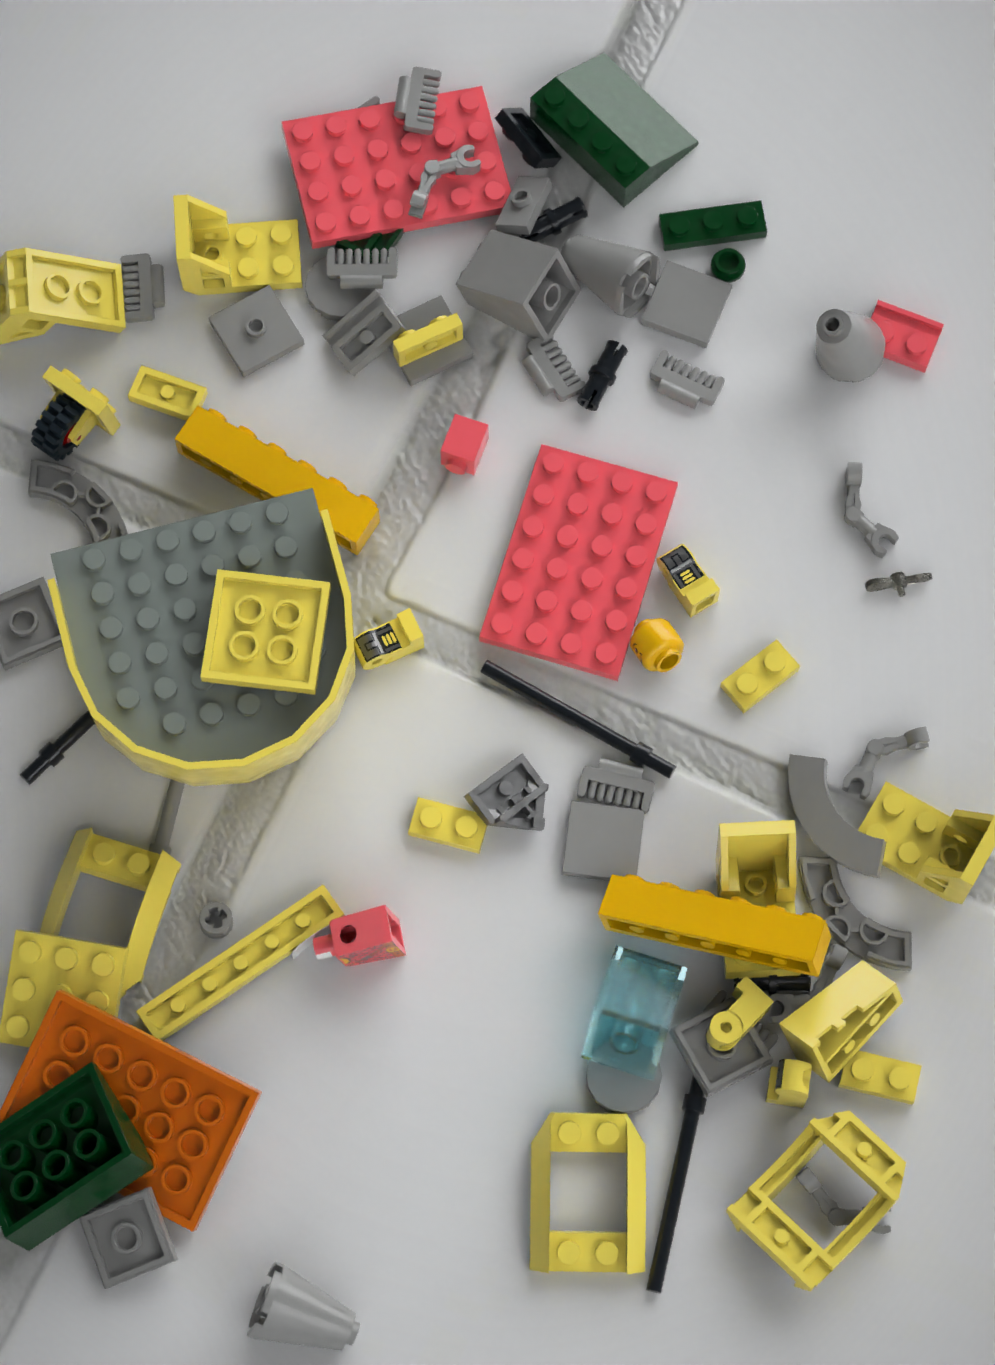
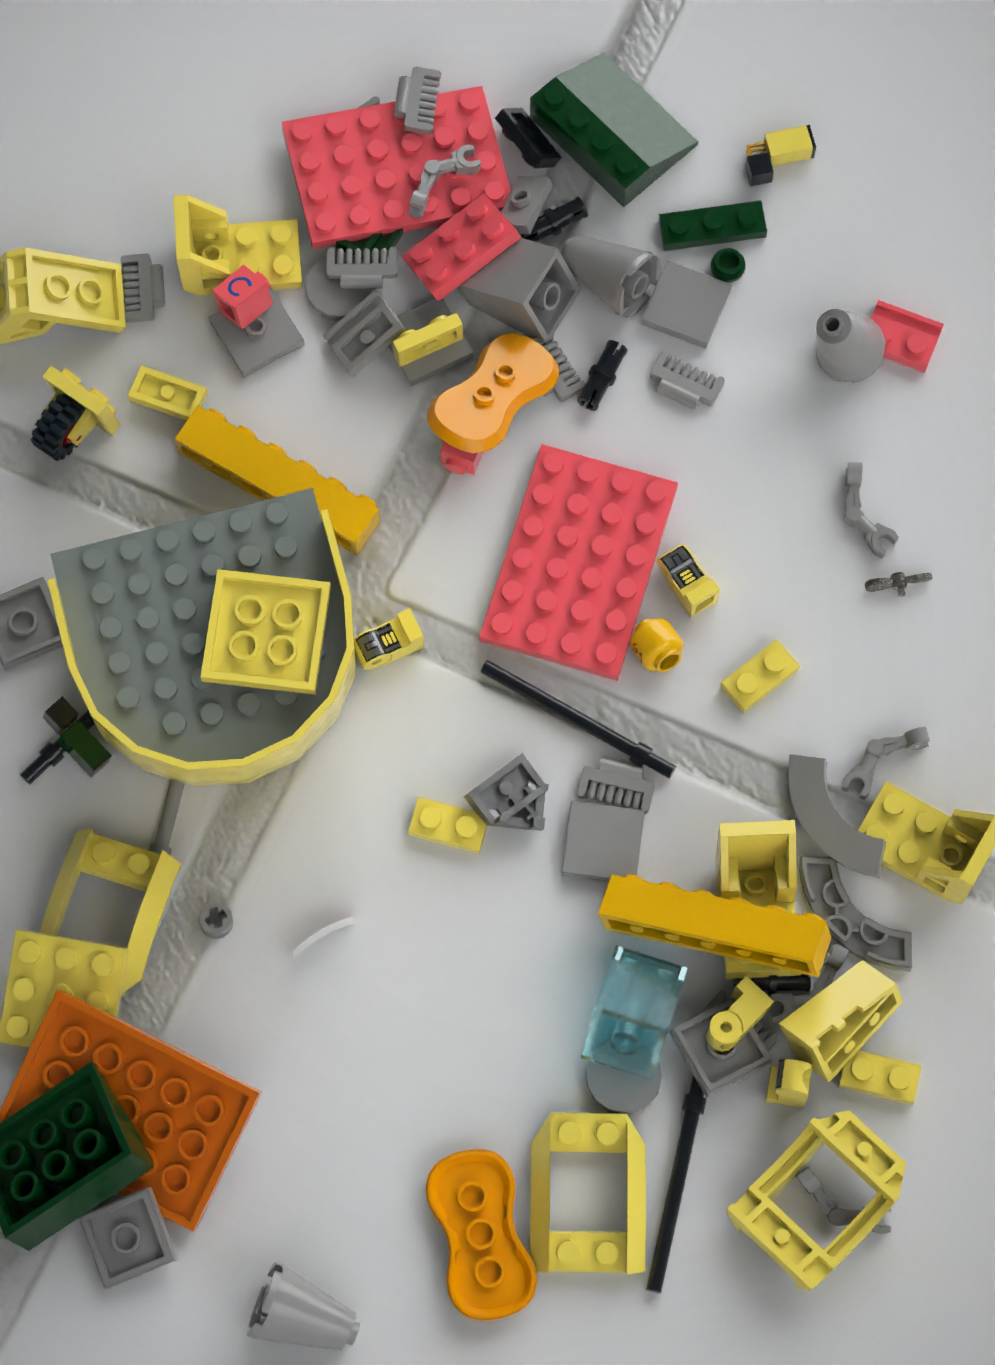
(76, 739): none -> piece
(78, 495): light grey tile -> none
(238, 964): light yellow plate -> none
(243, 296): none -> coral brick
(375, 934): coral torso -> none
(461, 247): none -> coral plate
(482, 407): none -> light orange plate
(487, 1263): none -> light orange plate
(779, 148): none -> piece

